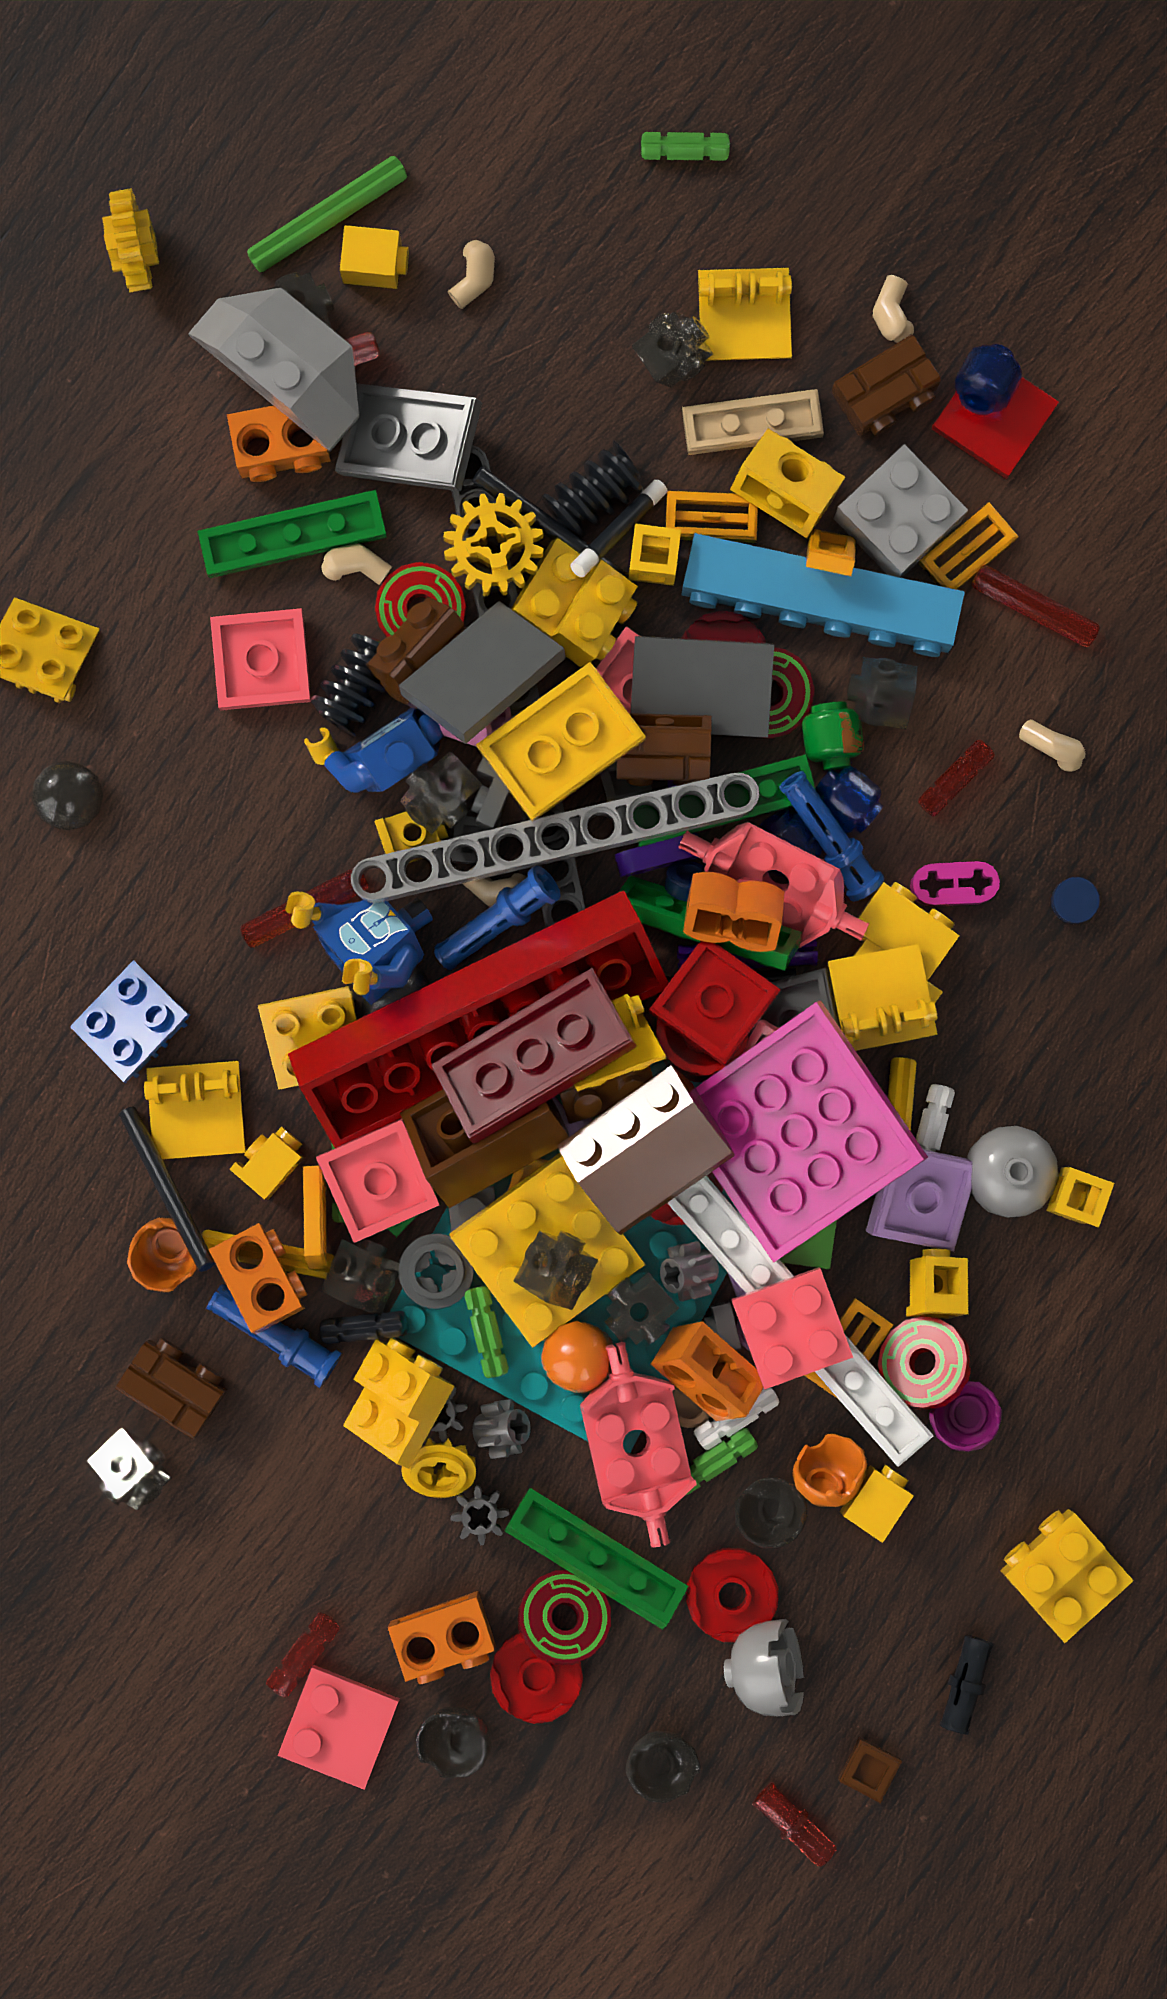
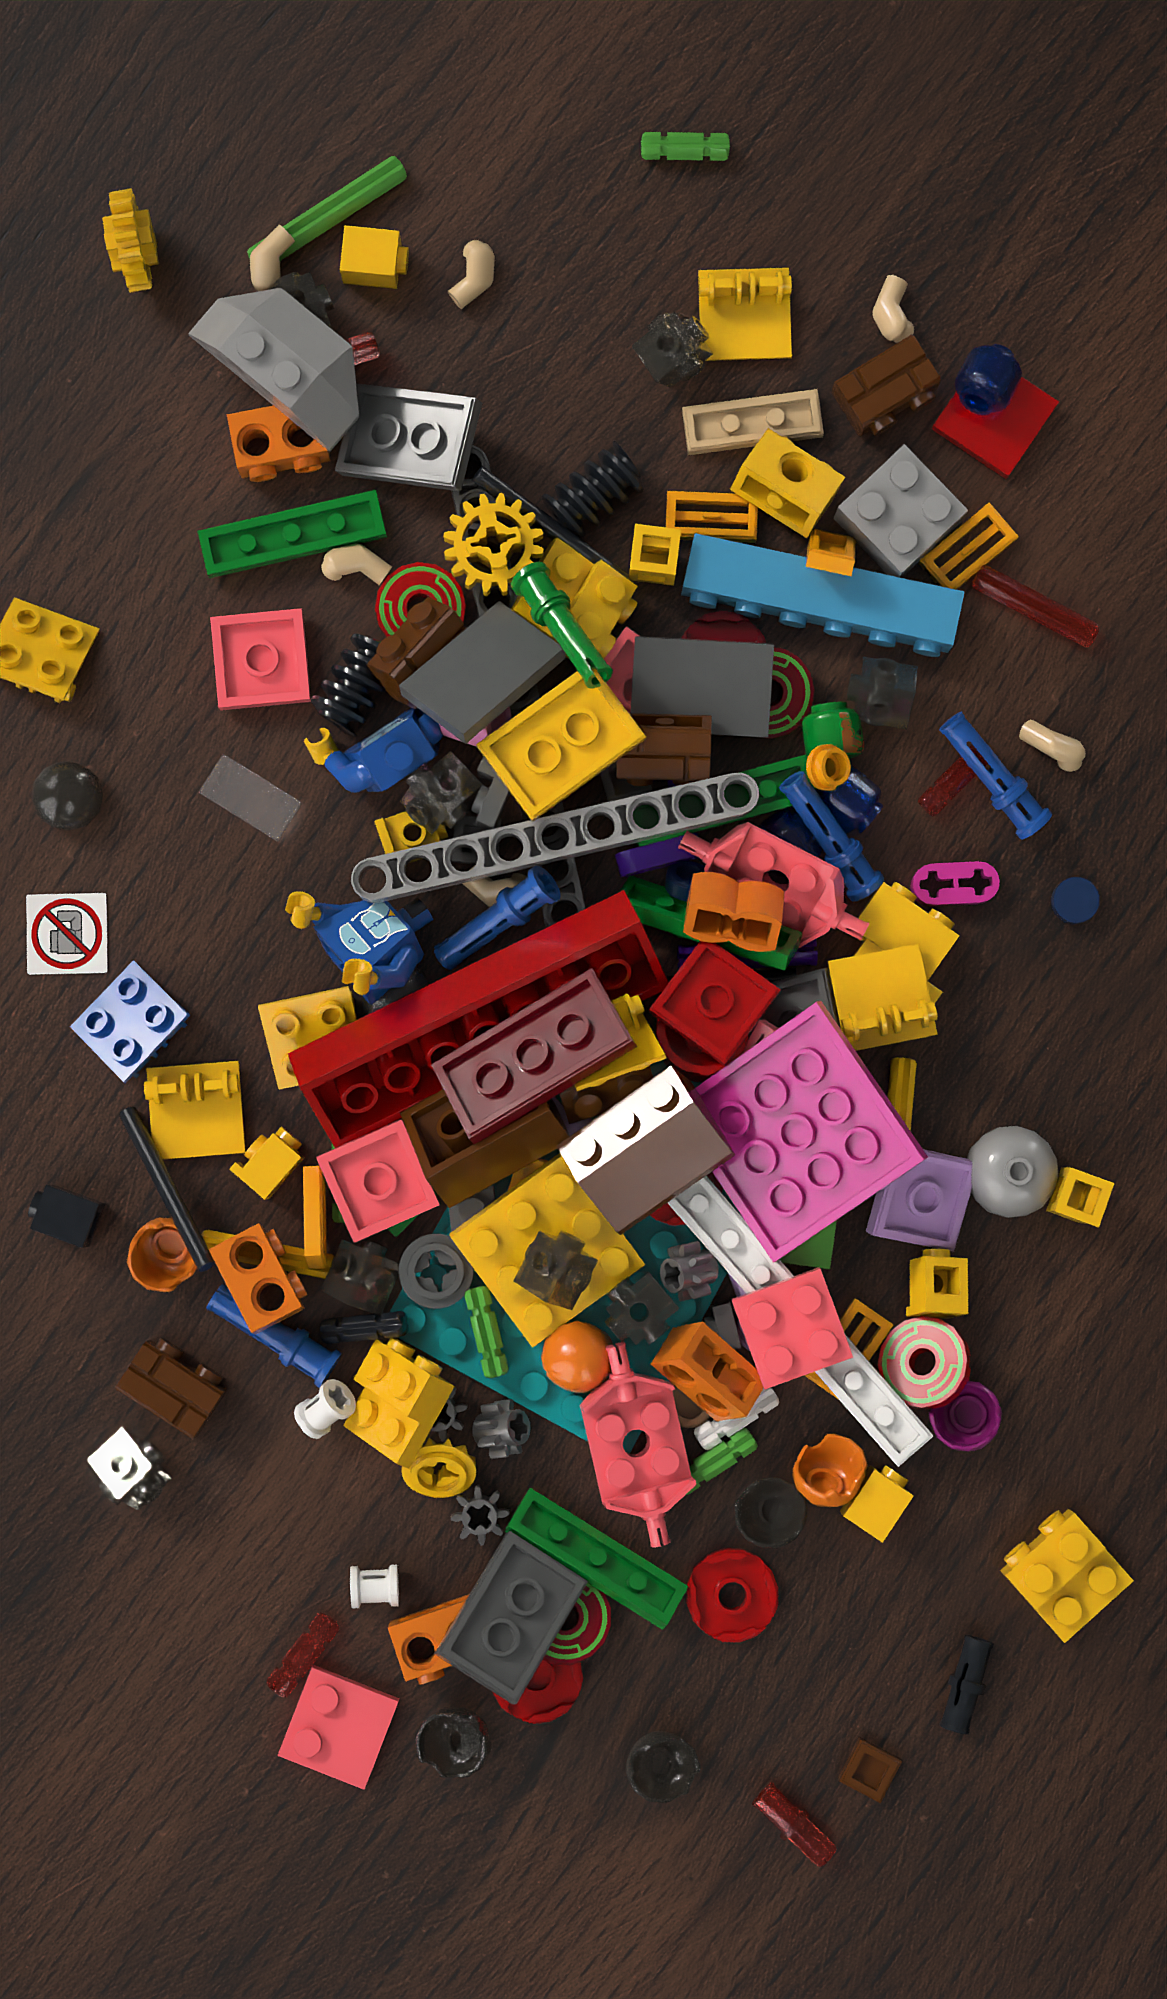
(65, 1215): none -> black brick
(66, 933): none -> sticker
(250, 797): none -> clear tile
(265, 258): none -> tan arm
(279, 921): clear red axle -> none
(319, 1413): none -> white bush
(374, 1586): none -> white bush
(511, 1617): none -> dark grey tile
(551, 609): none -> green pin
(618, 528): black bar -> none
(765, 1669): light grey cylinder -> none
(836, 763): none -> light orange plate
(934, 1117): white axle -> none
(1003, 797): none -> blue pin

